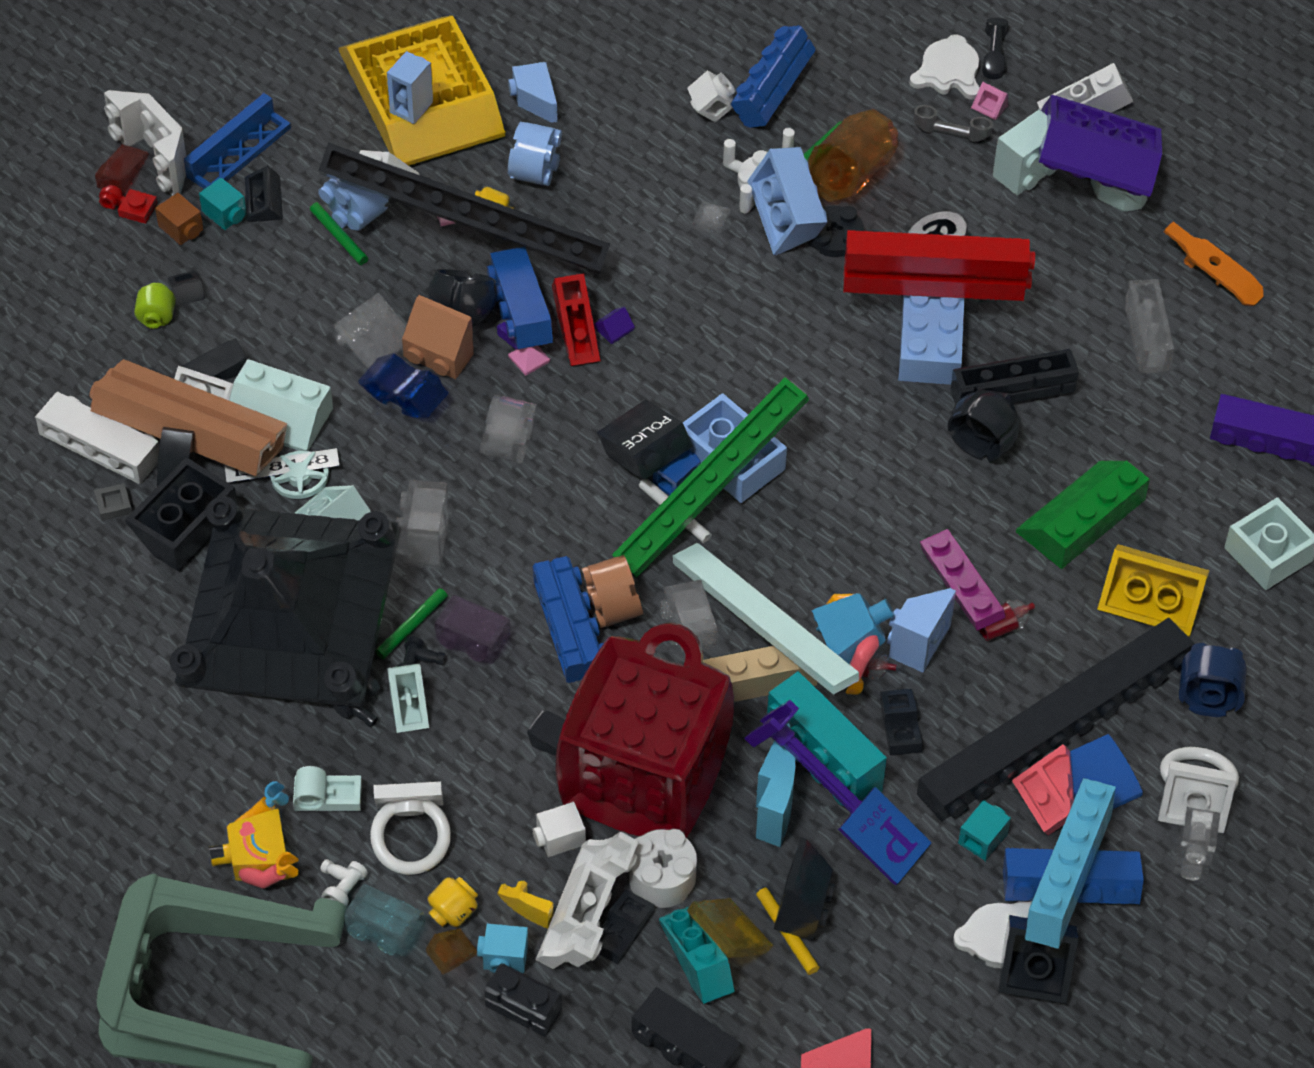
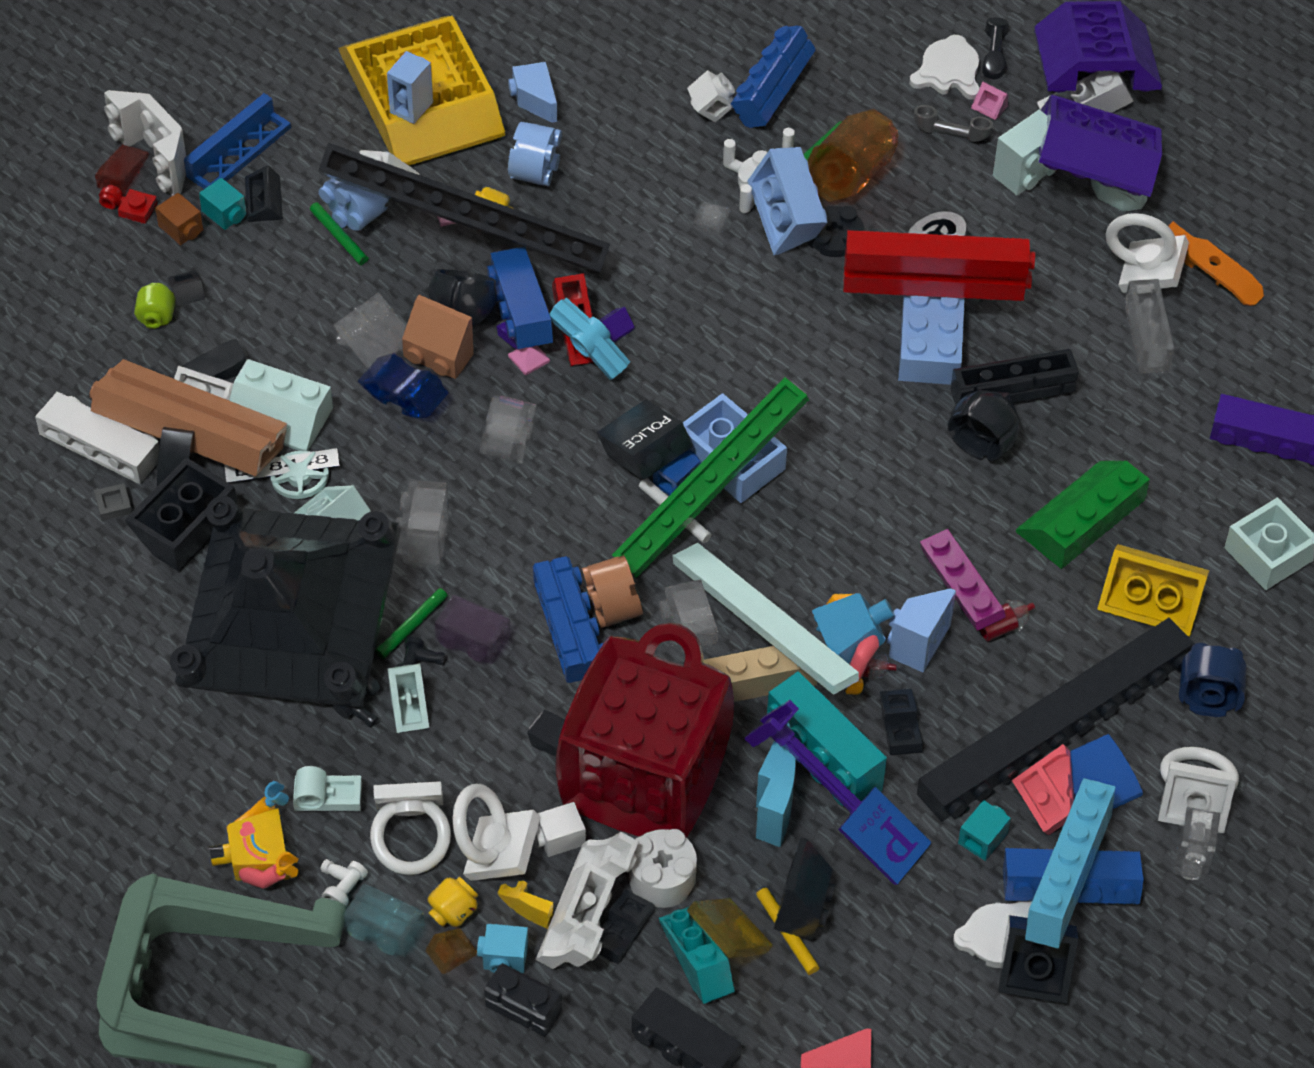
(500, 840): none -> white tile
(589, 337): none -> medium azure piece
(1094, 39): none -> dark purple slope
(1148, 258): none -> white tile

